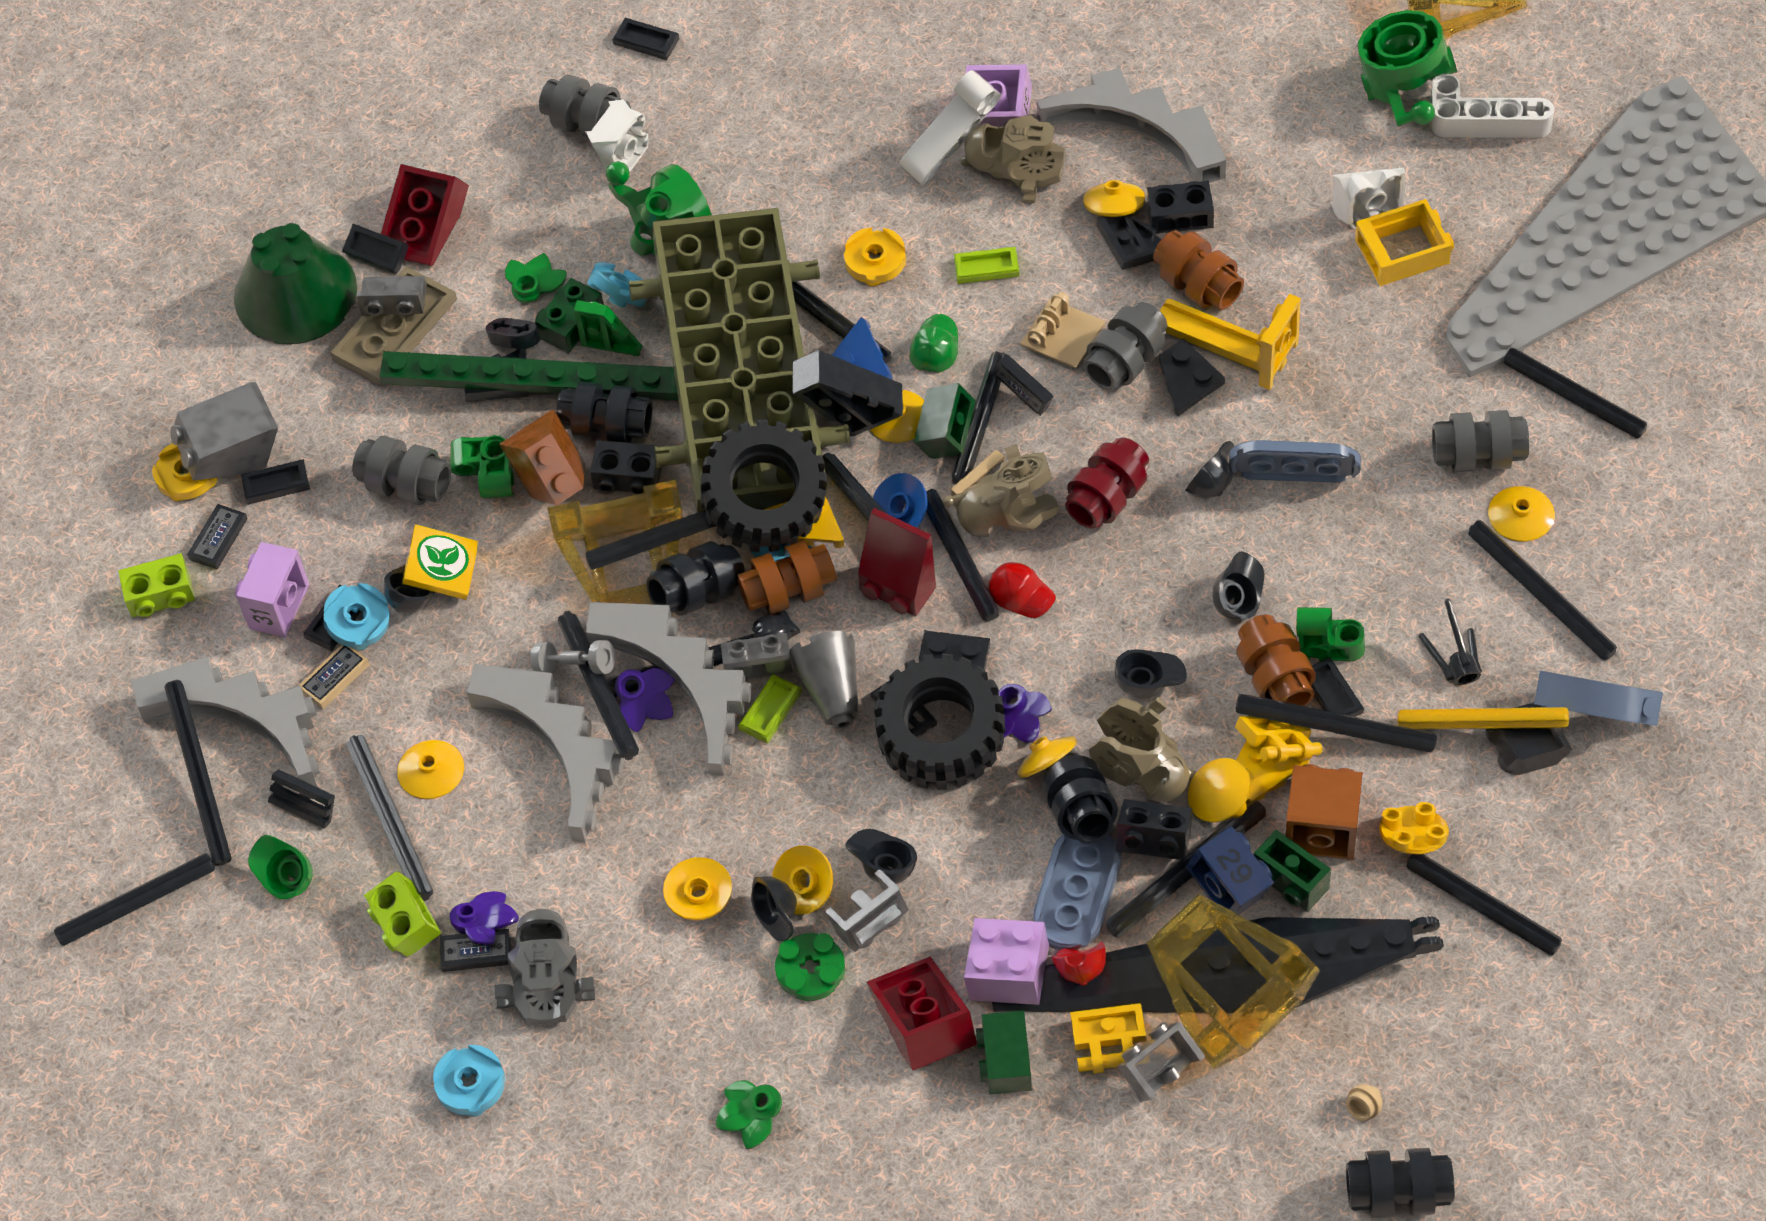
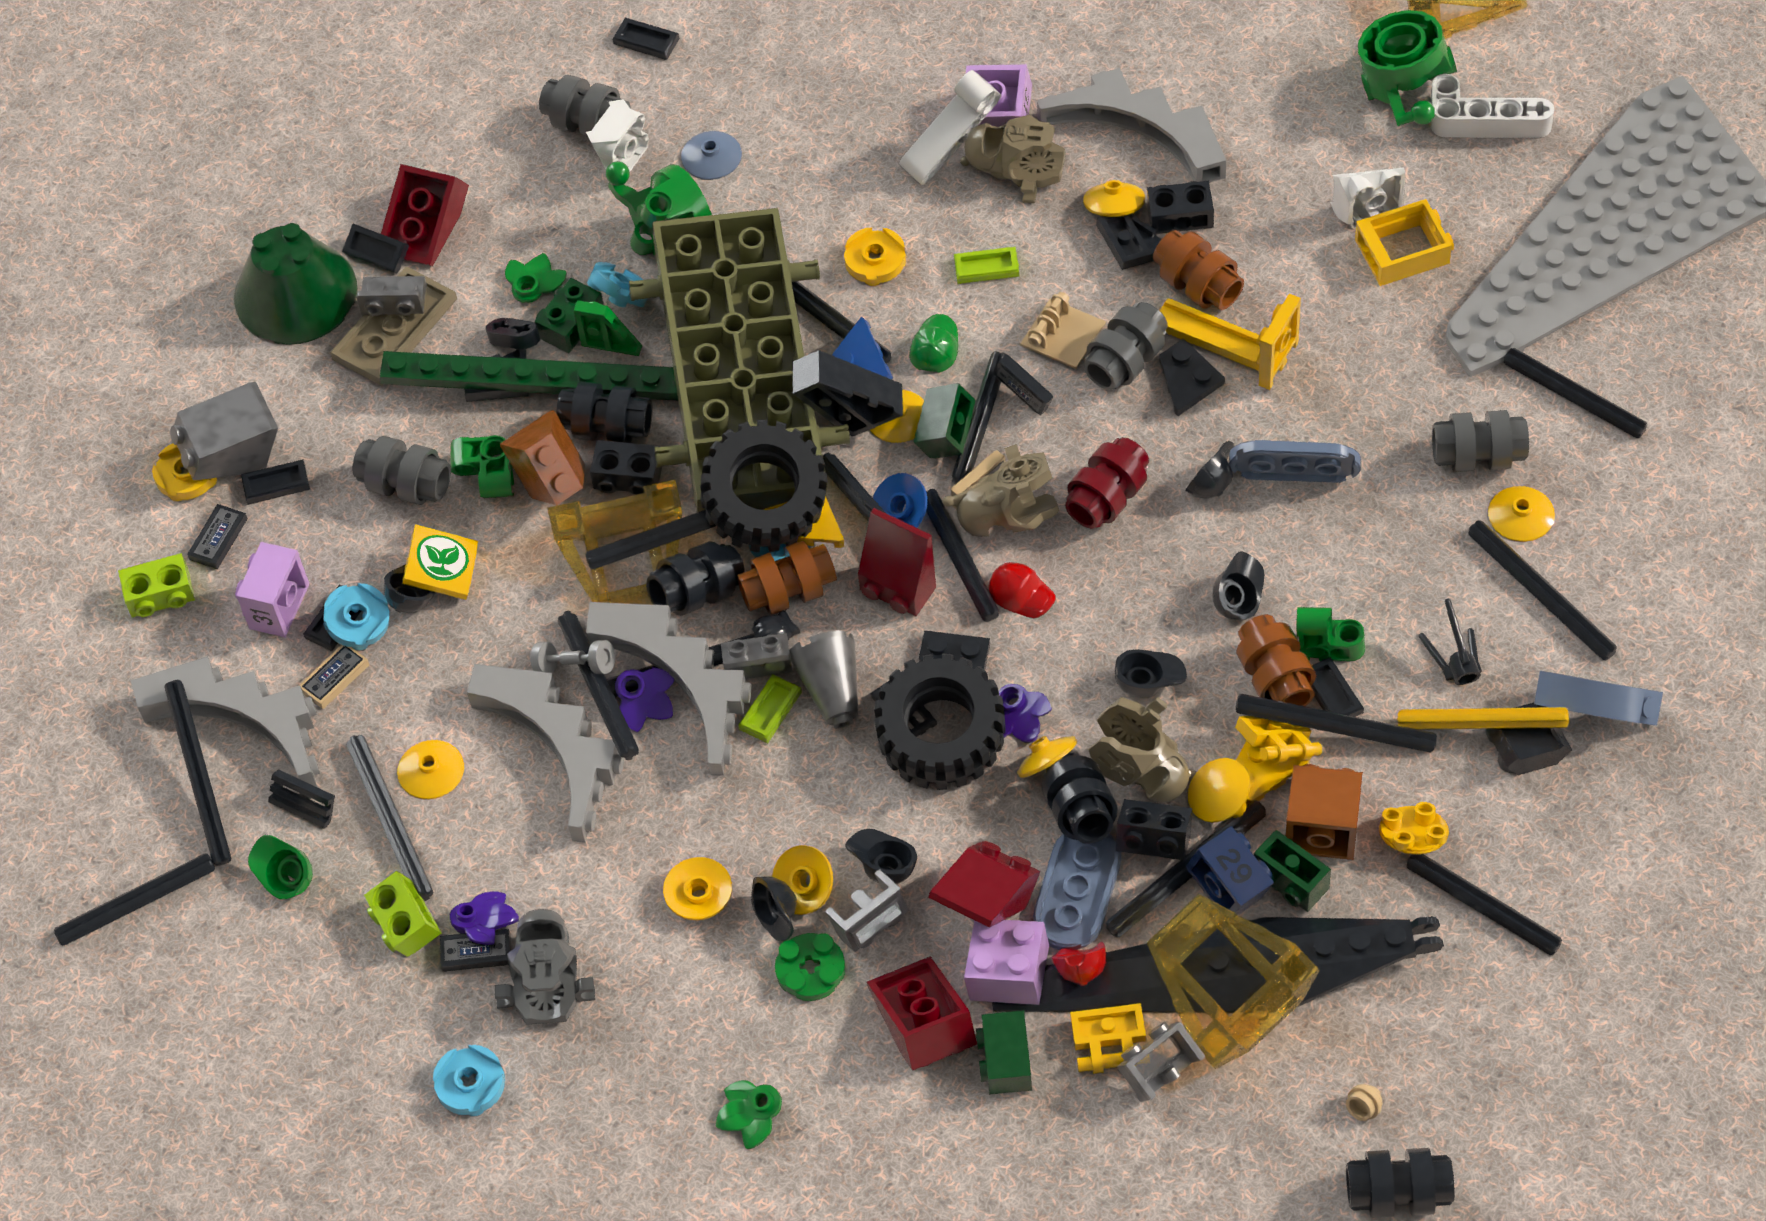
(711, 163): none -> sand blue dish
(986, 884): none -> dark red slope

